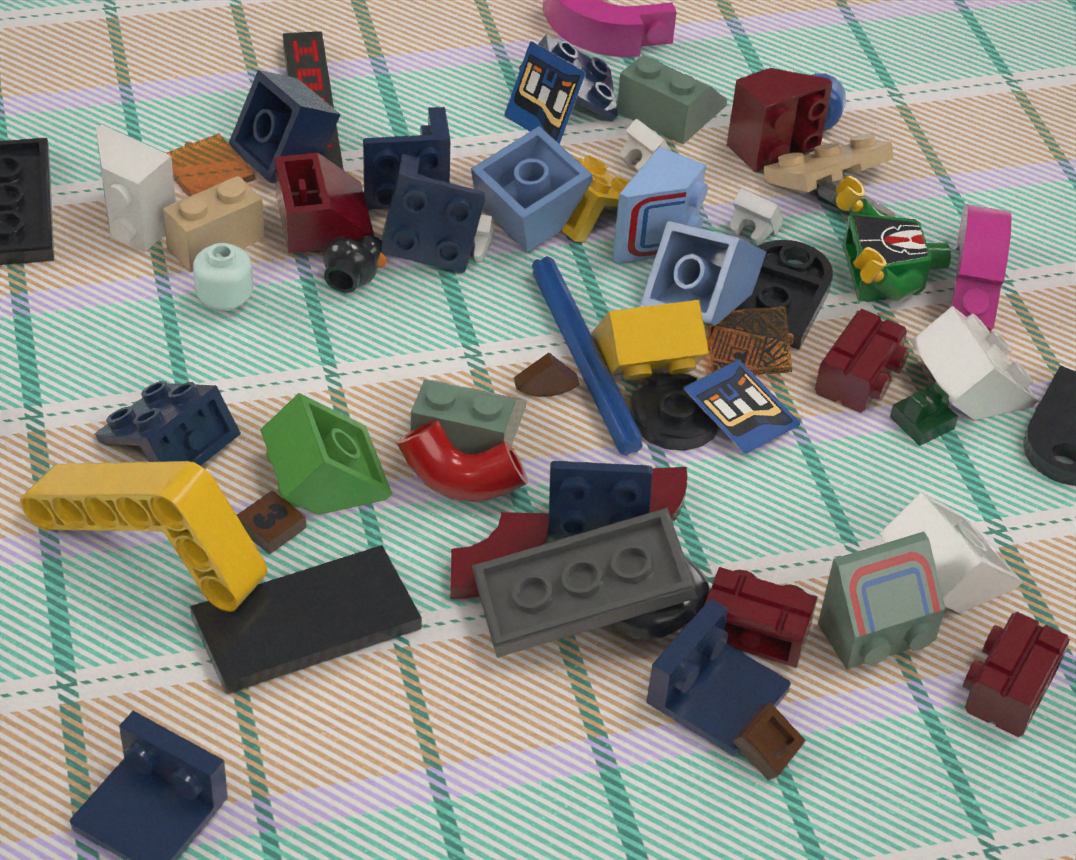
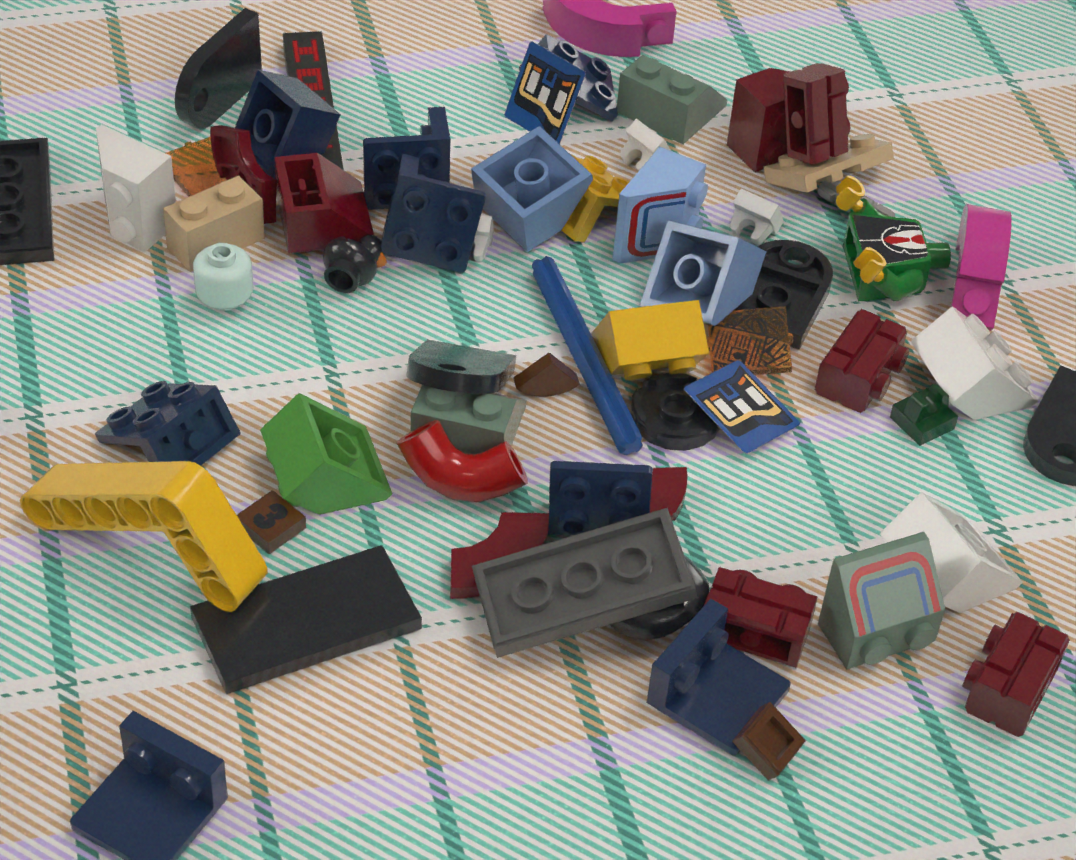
(219, 71): none -> black tile
(235, 158): none -> dark red tile
(459, 368): none -> tile
(816, 113): none -> dark red brick

